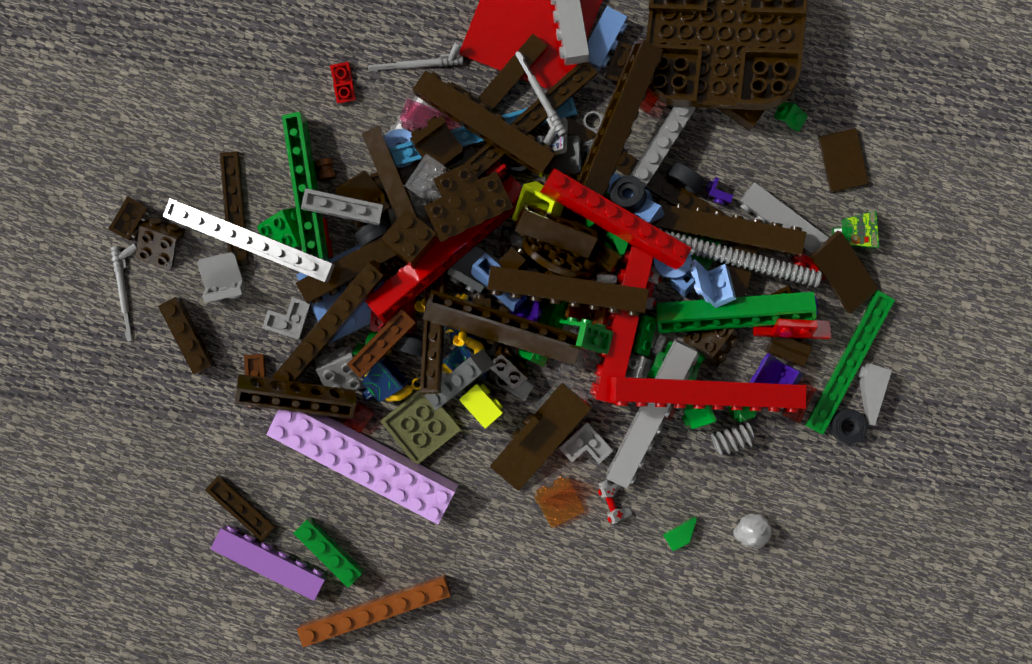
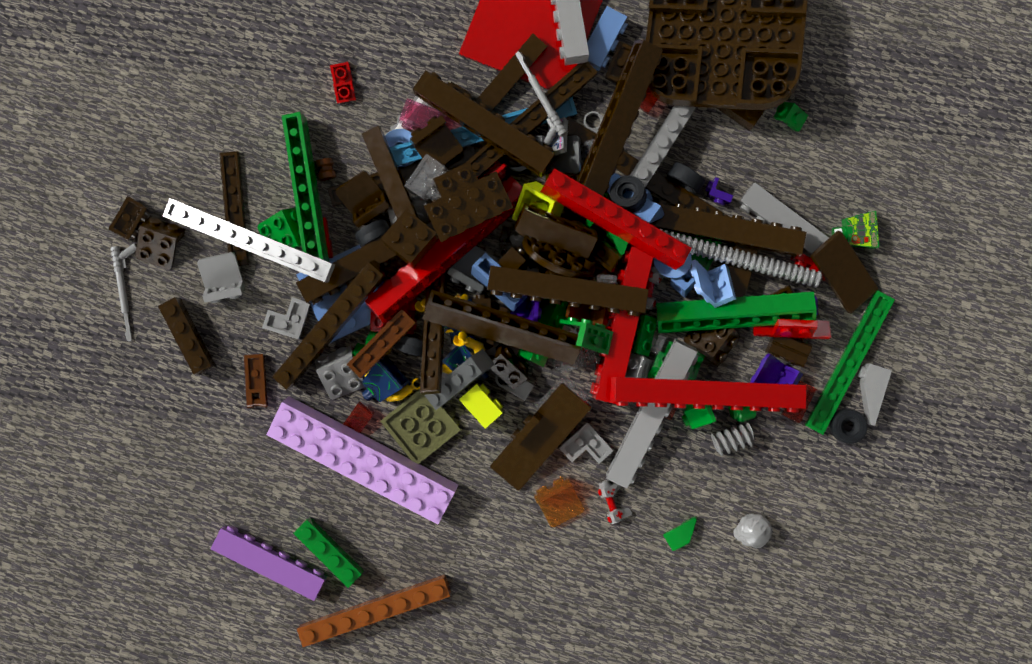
(240, 508): dark brown plate -> none
(295, 396): dark brown brick -> none
(341, 206): light grey plate -> none
(444, 60): light grey piece -> none
(843, 160): dark brown tile -> none

